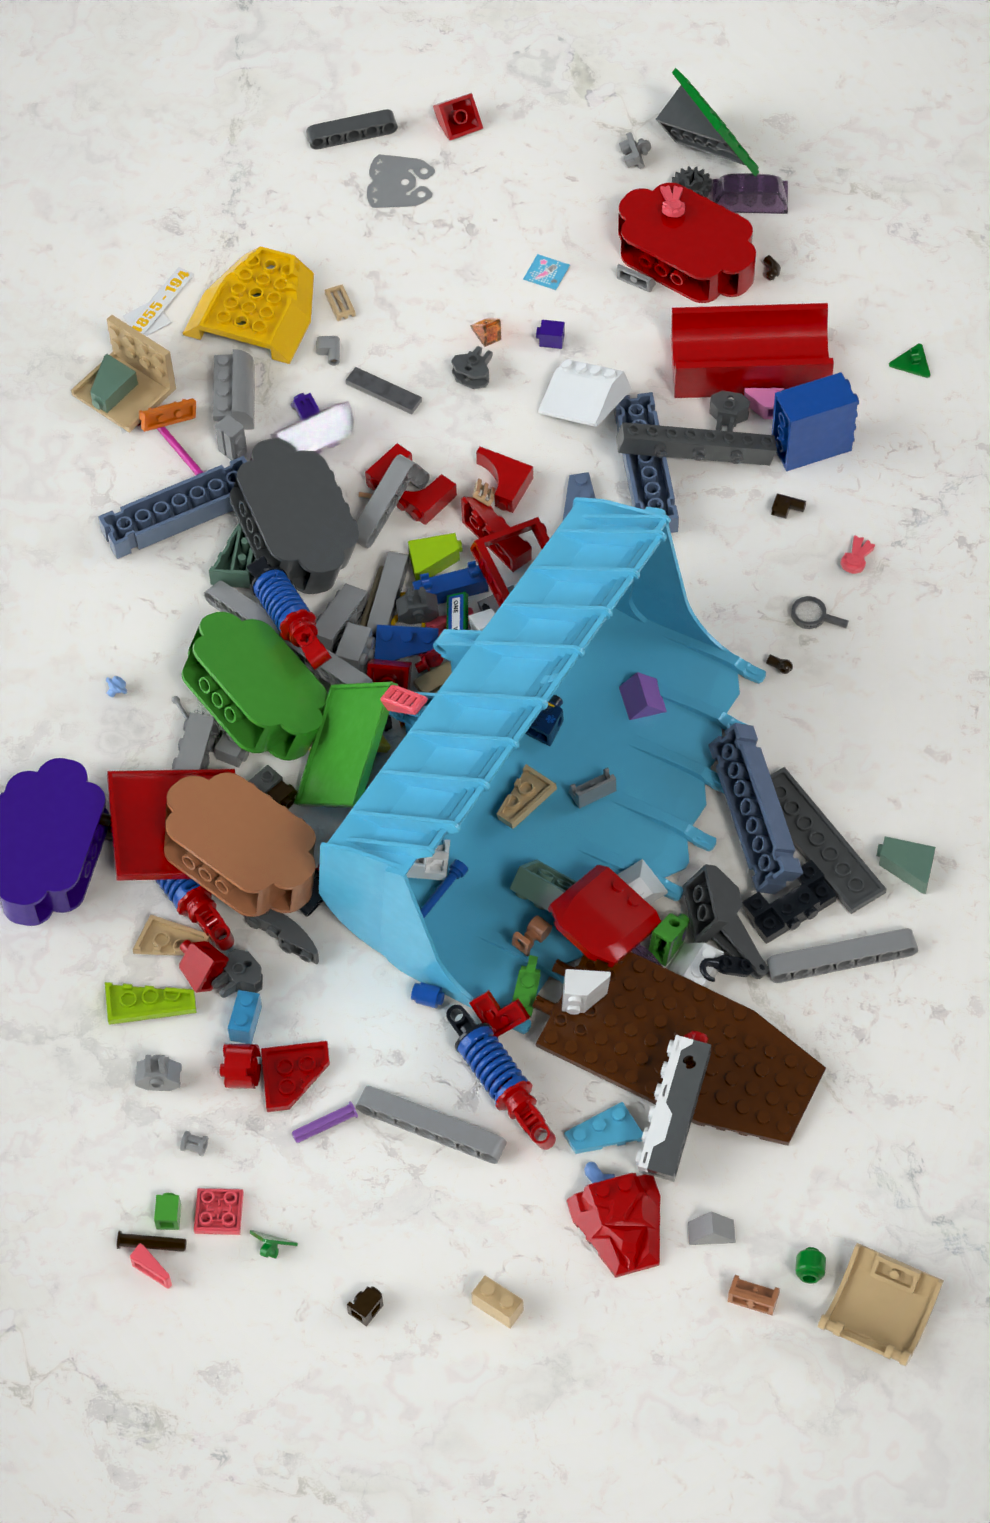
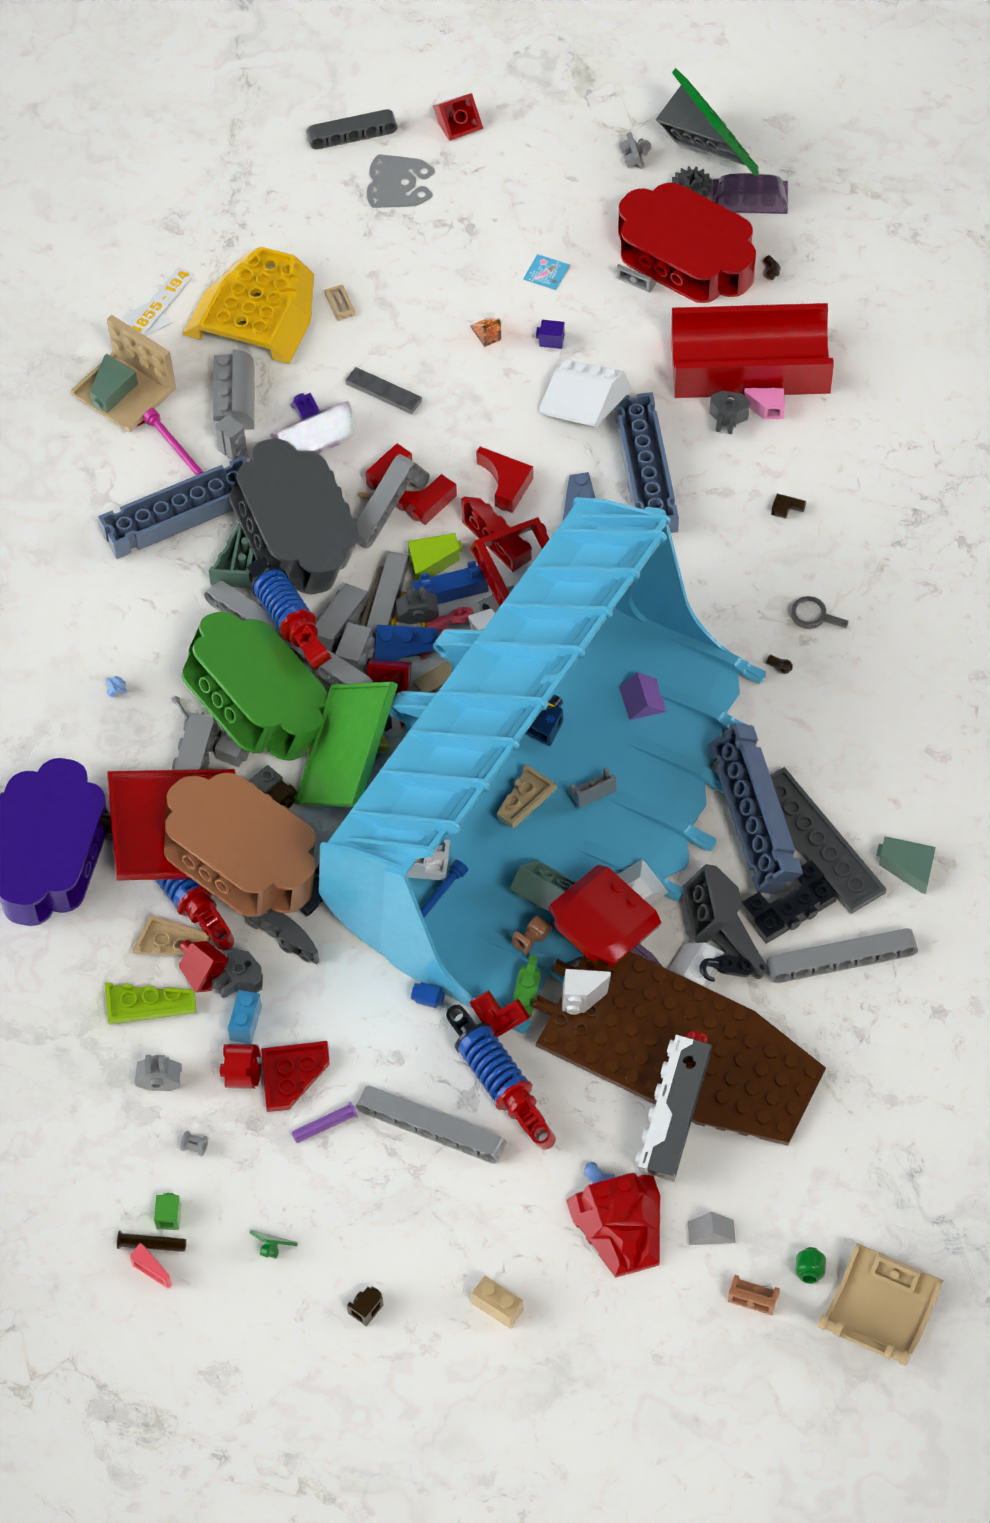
(167, 414): orange plate -> none
(218, 1211): coral tile -> none
(329, 346): light grey piece -> none
(400, 700): coral slope -> none
(429, 660): red piece -> none
(457, 611): tile -> none
(472, 367): dark grey hinge -> none
(485, 490): tan tile -> none
(605, 1129): medium azure wing -> none
(672, 206): coral piece -> none
(673, 931): bright green torso -> none
(696, 444): dark grey piece -> none
(814, 421): blue brick -> none
(854, 561): coral piece -> none
(912, 361): green piece -> none

